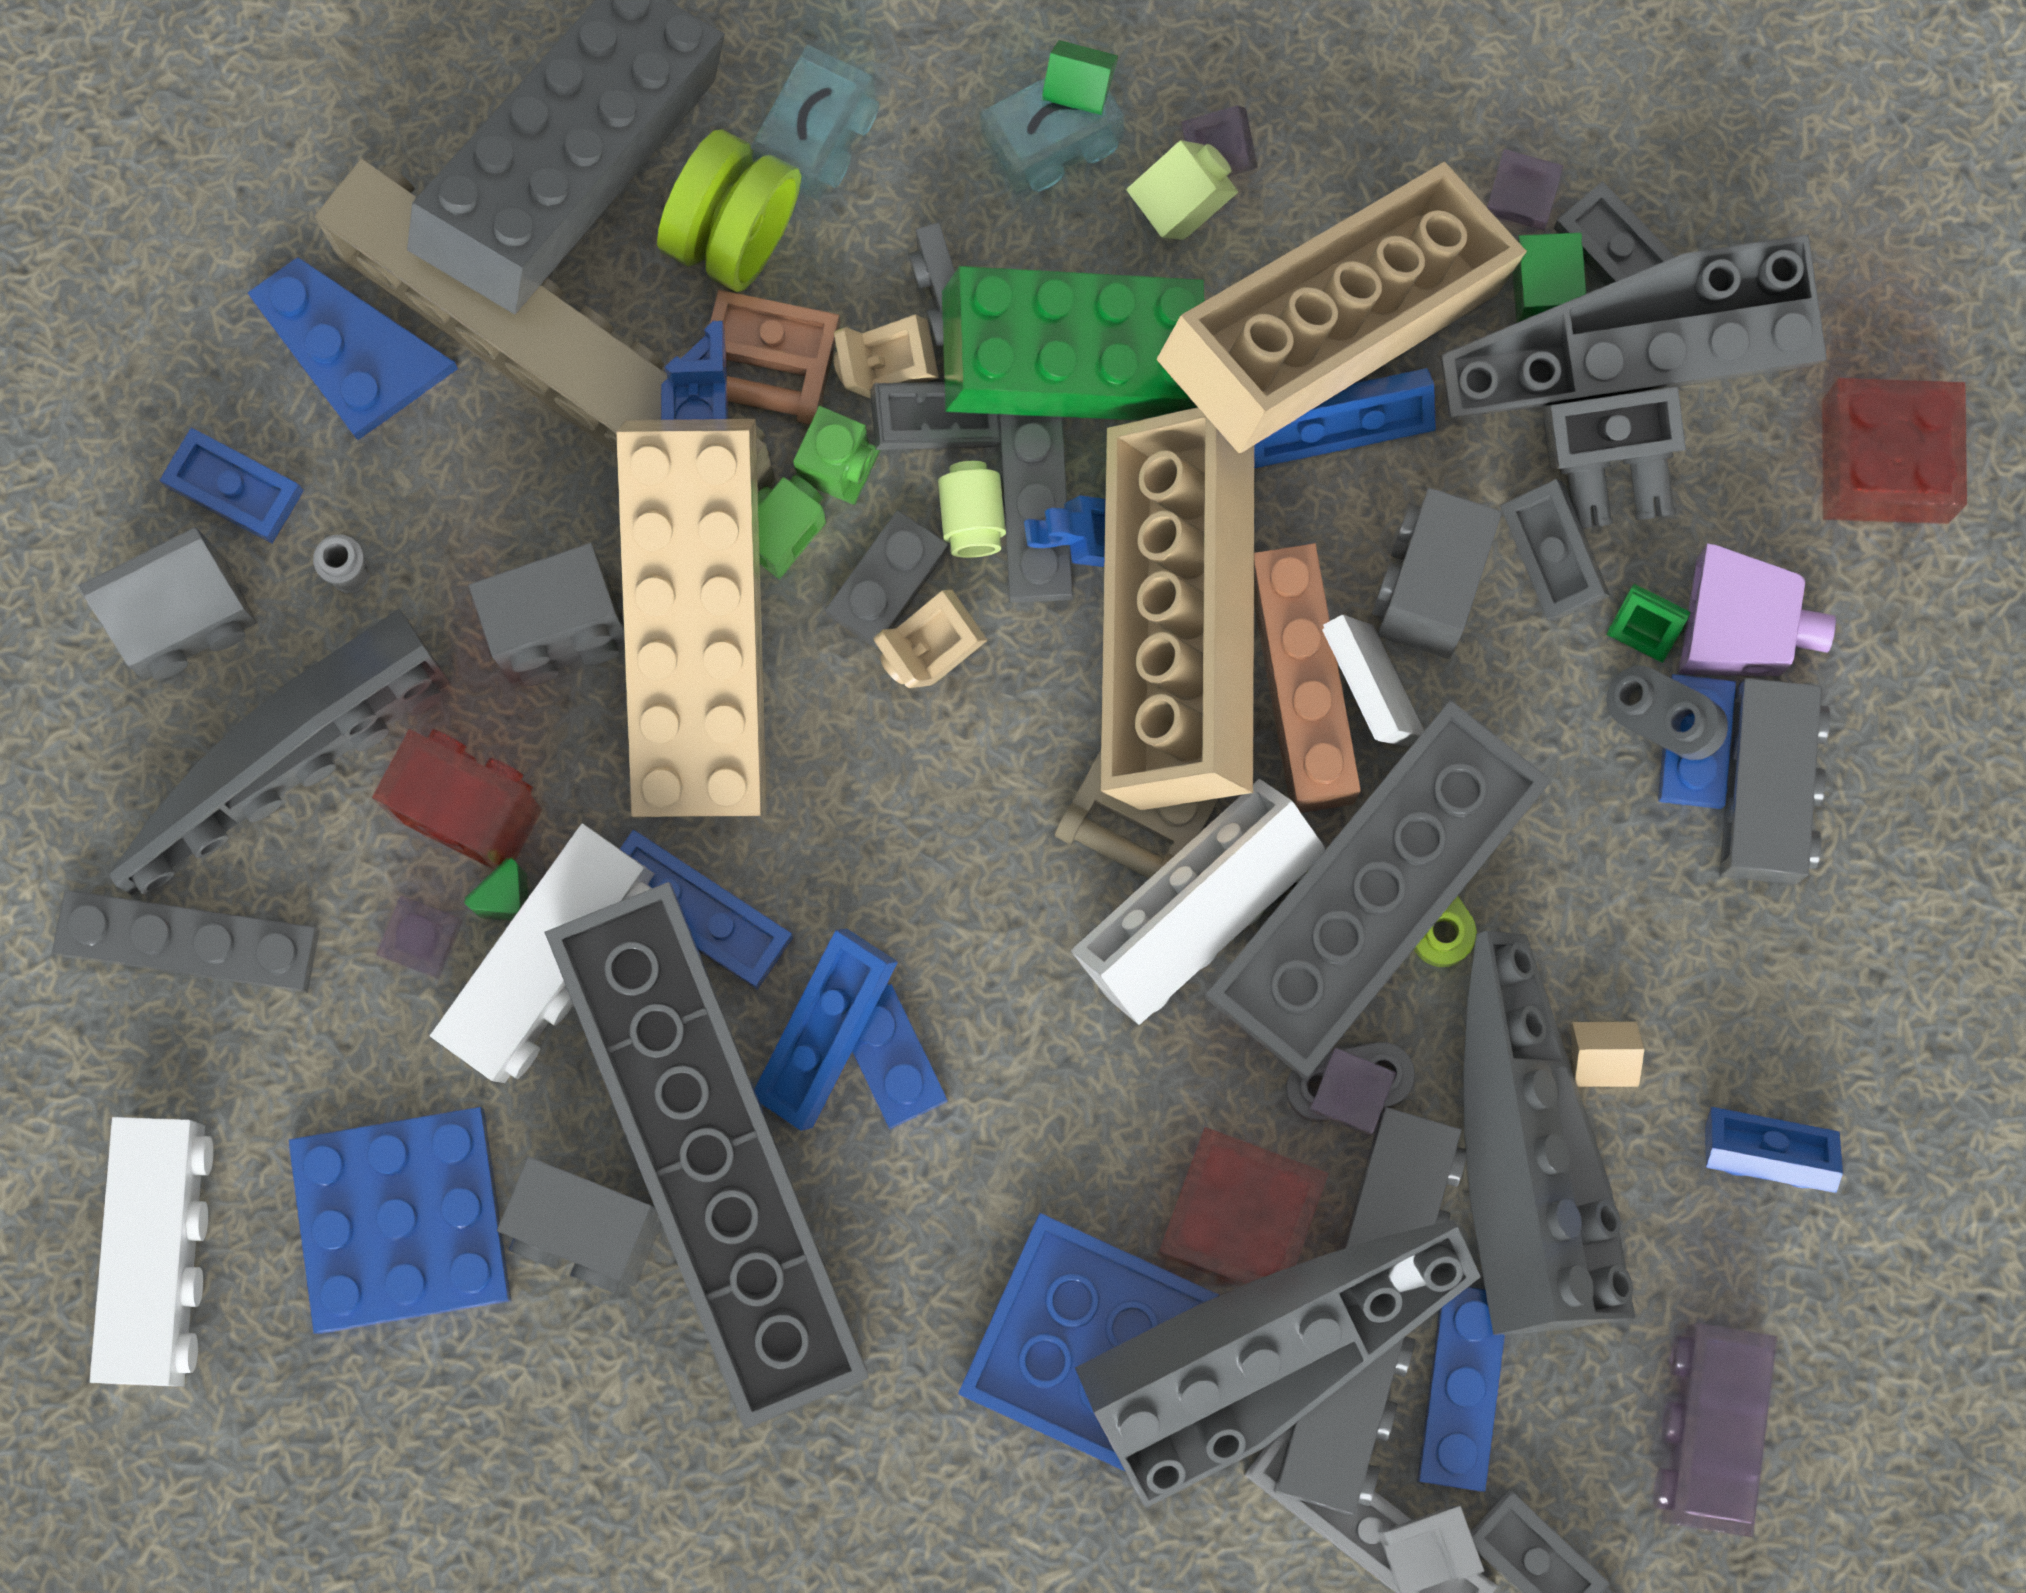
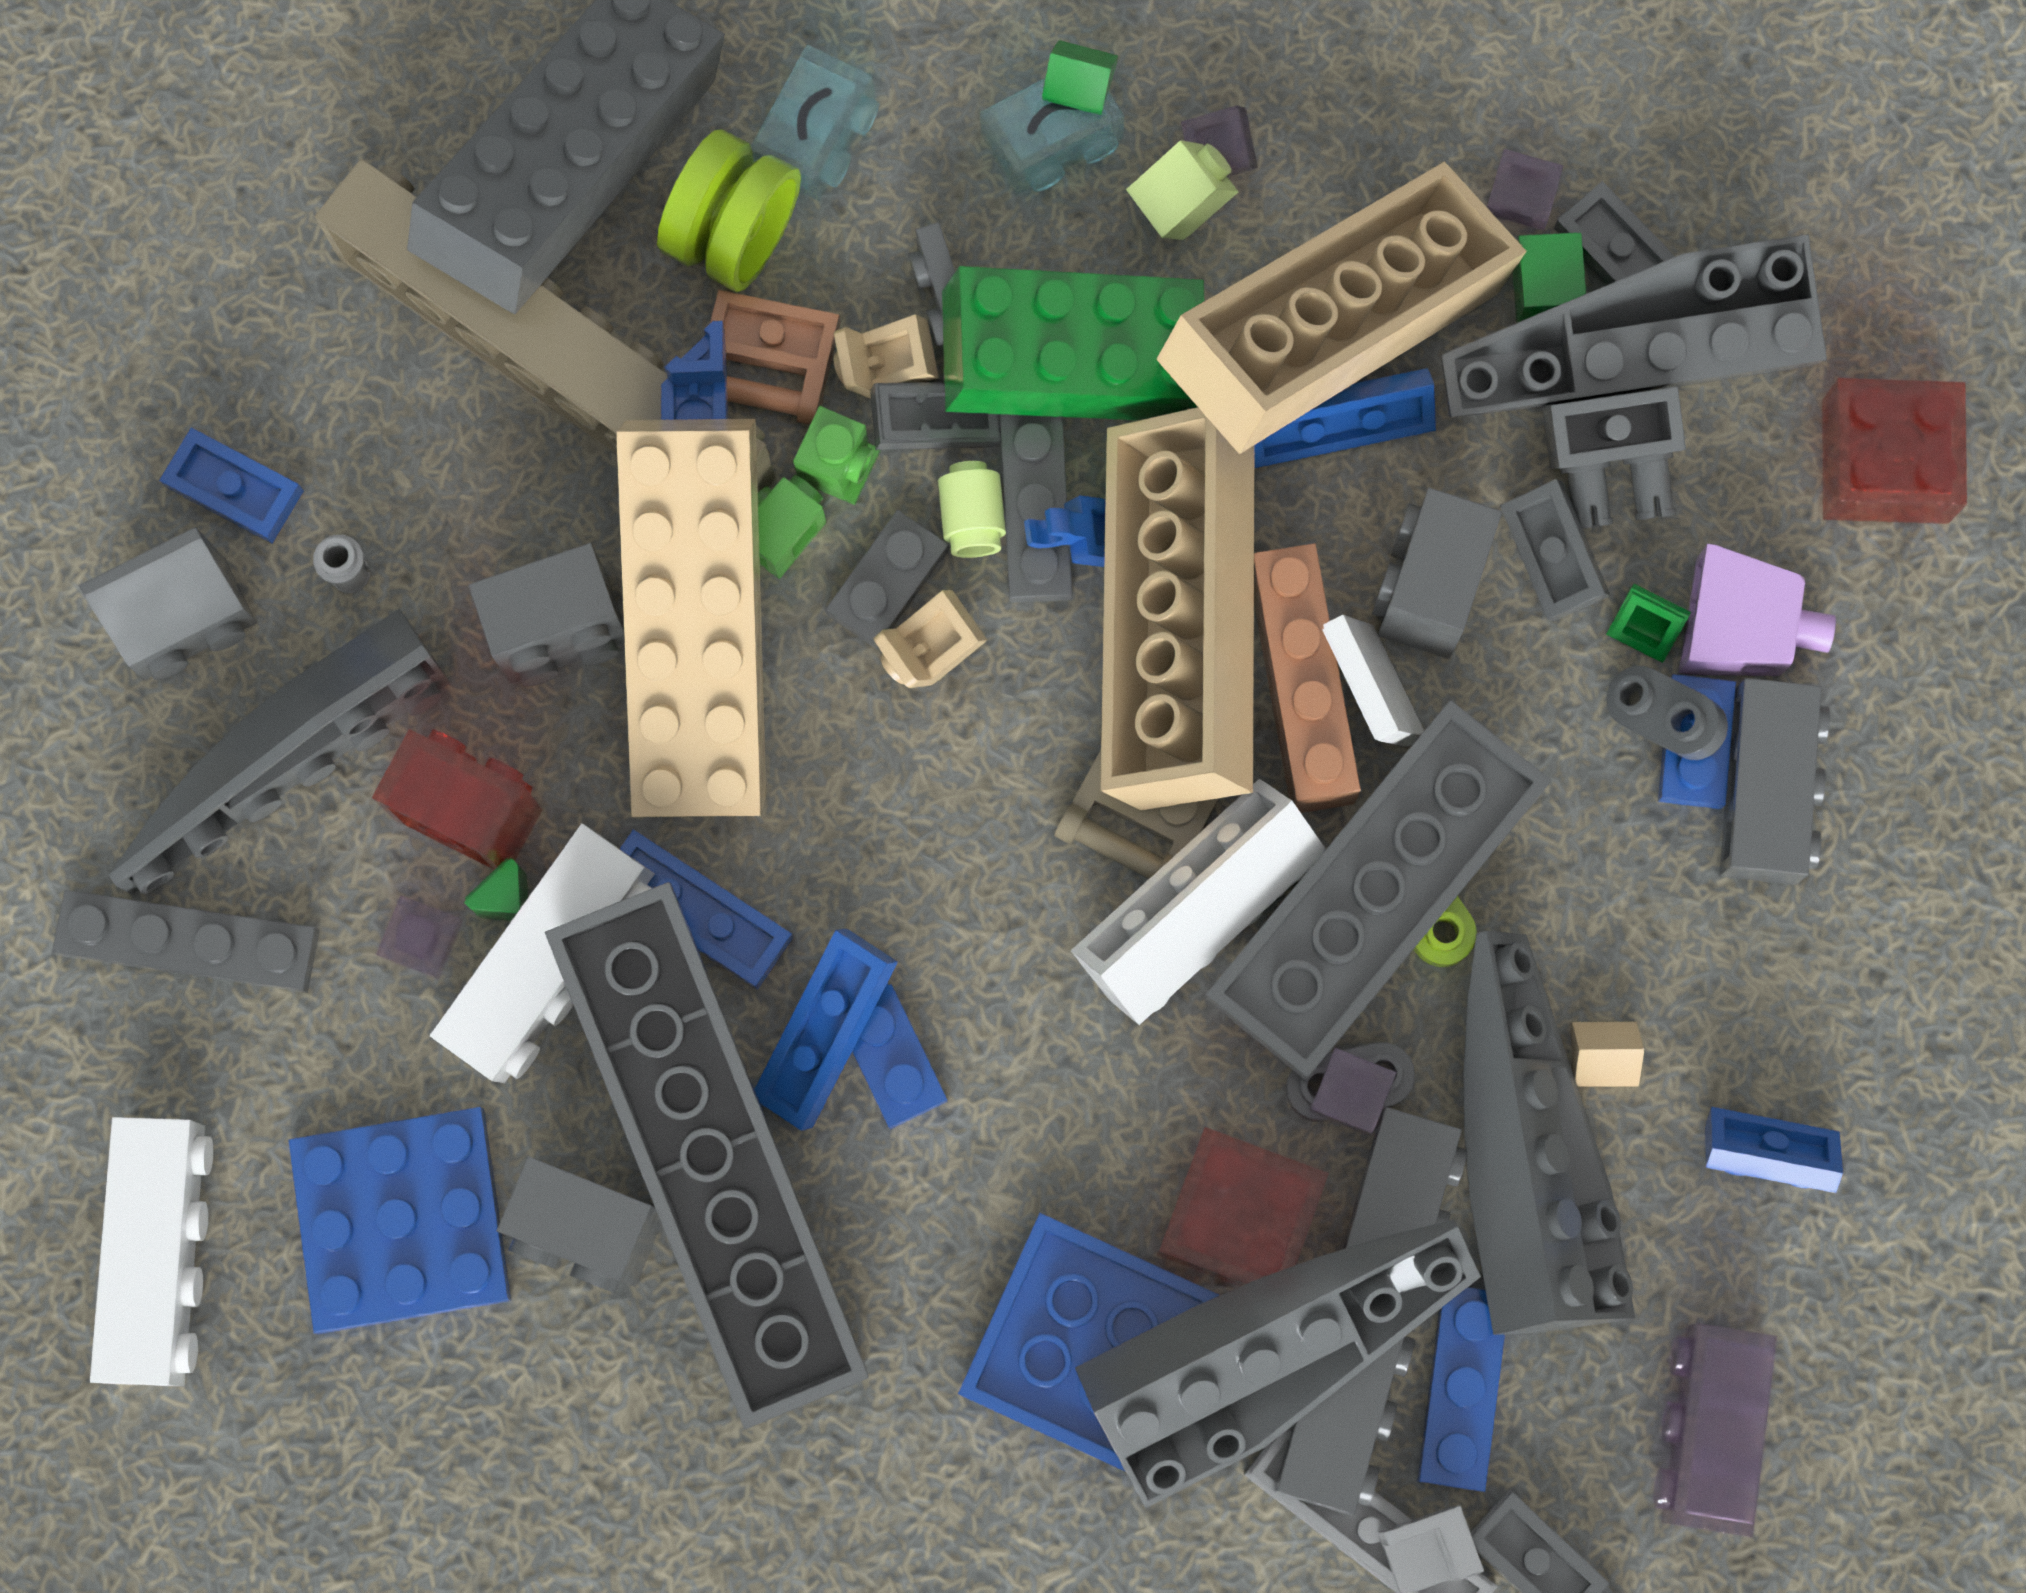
(347, 347): blue wing -> none

